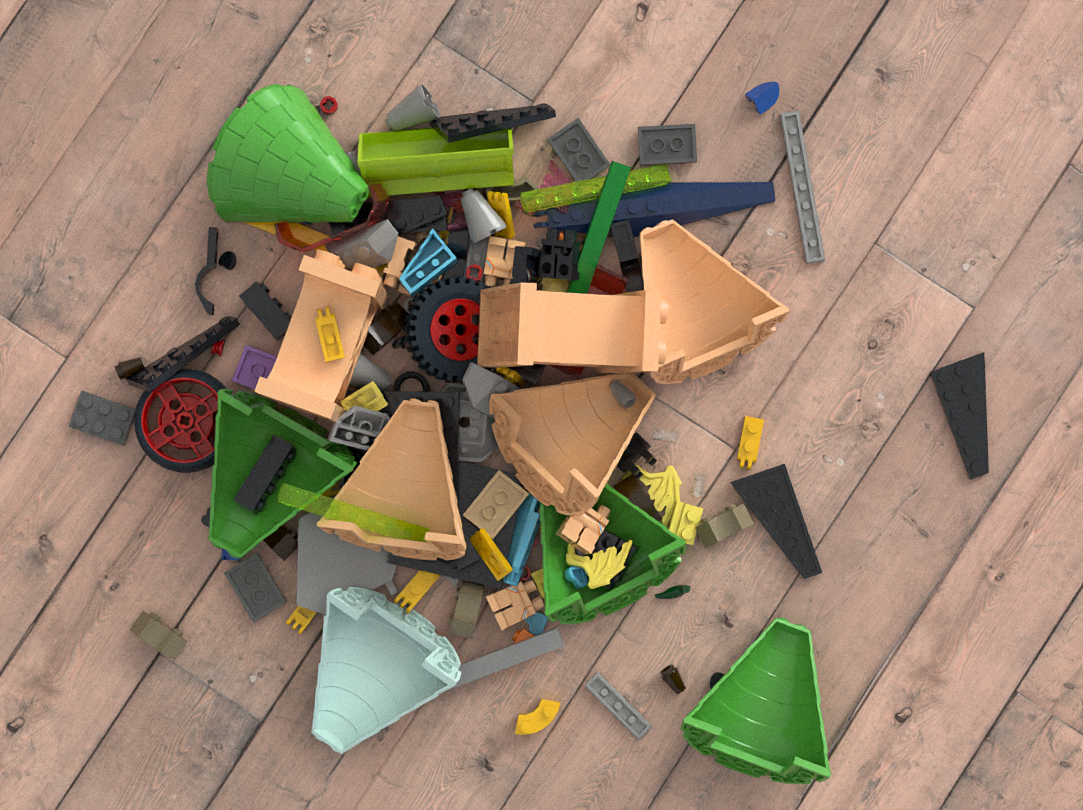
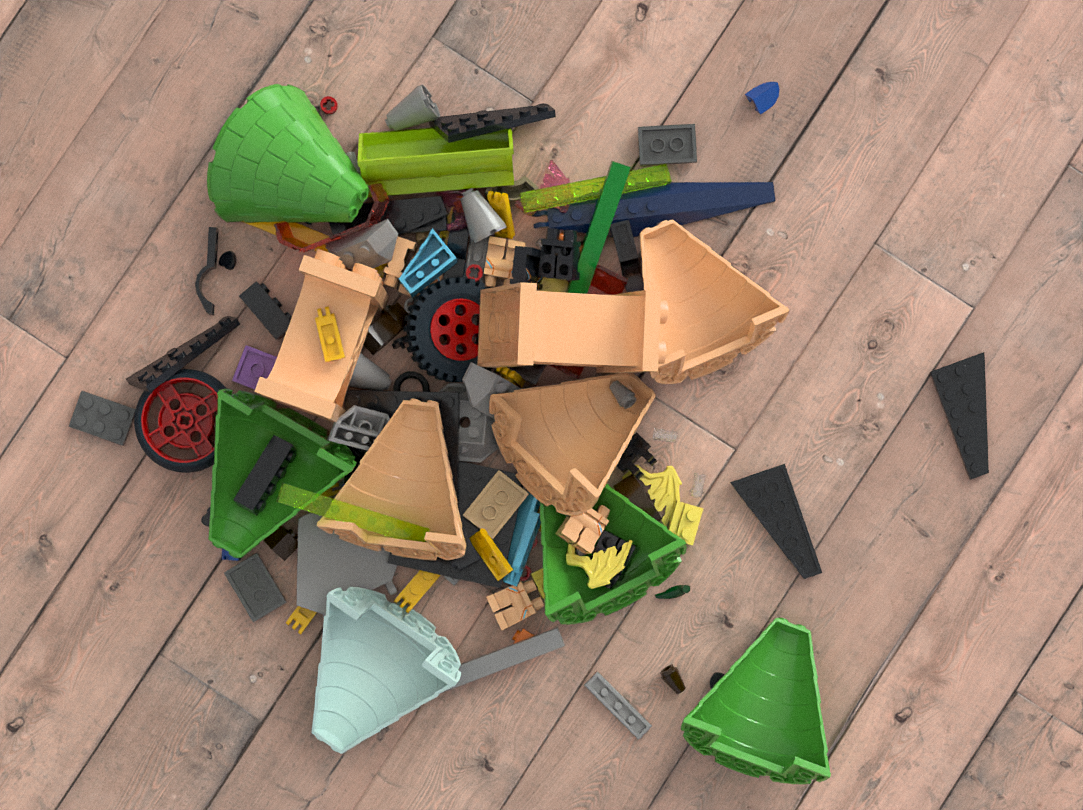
(128, 368): dark brown cone -> none
(158, 635): dark tan brick -> none
(218, 348): red bush -> none
(366, 397): light yellow plate -> none
(467, 609): dark tan brick -> none
(537, 623): medium azure tile -> none
(538, 718): yellow brick -> none
(576, 576): medium azure tile -> none
(578, 151): dark grey plate -> none
(724, 525): dark tan brick -> none
(750, 441): yellow hinge -> none
(802, 187): light grey tile -> none

